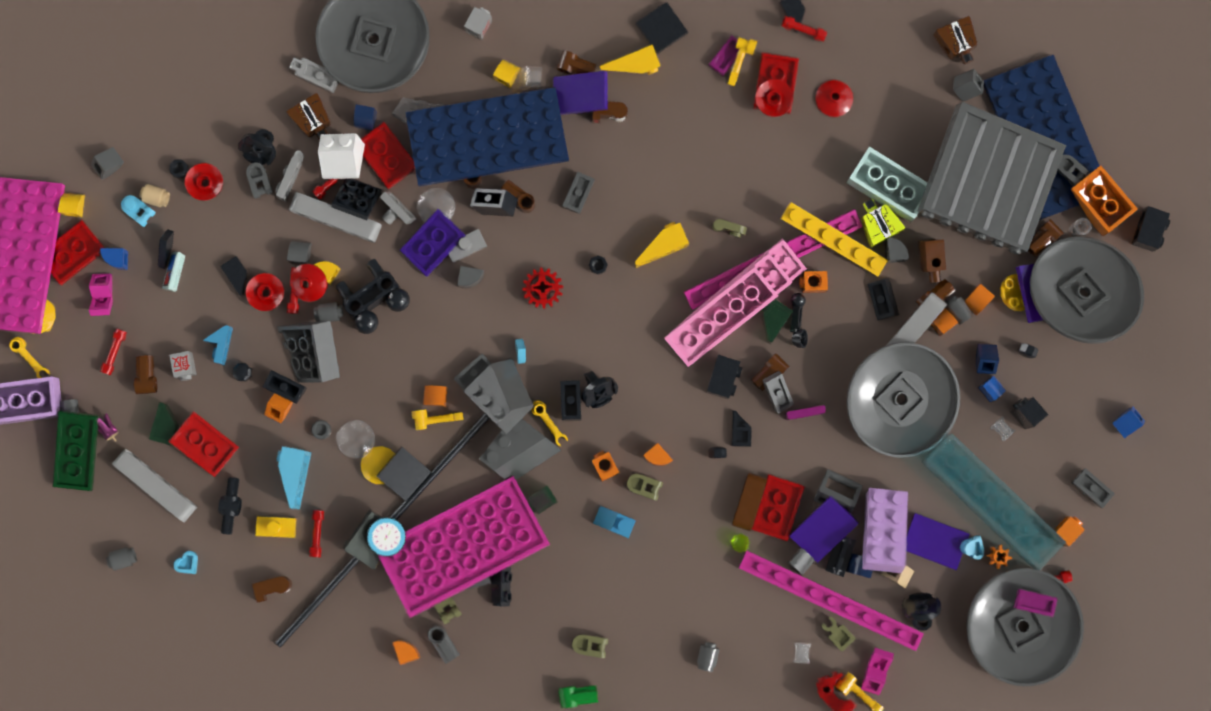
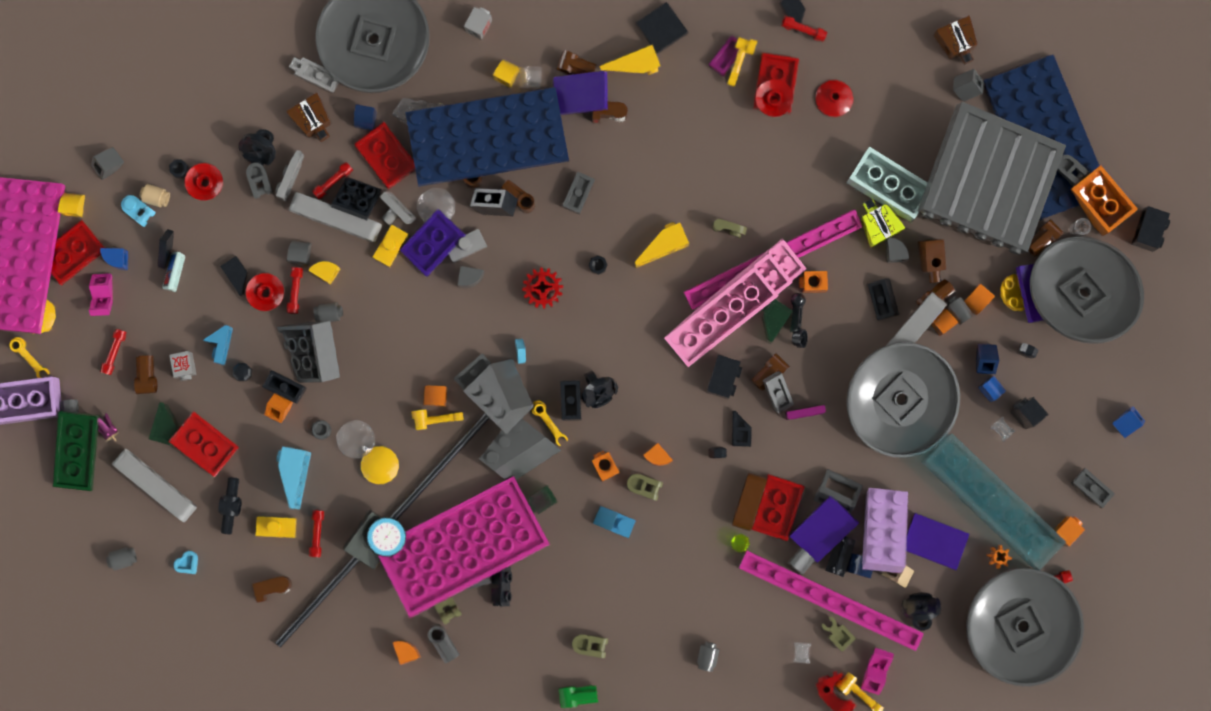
(316, 279): red dish -> none
(340, 155): white slope -> none
(372, 296): black piece -> none
(390, 246): none -> yellow tile
(403, 473): black tile -> none
(834, 239): yellow plate -> none
(973, 547): medium azure tile -> none
(1035, 602): magenta tile -> none

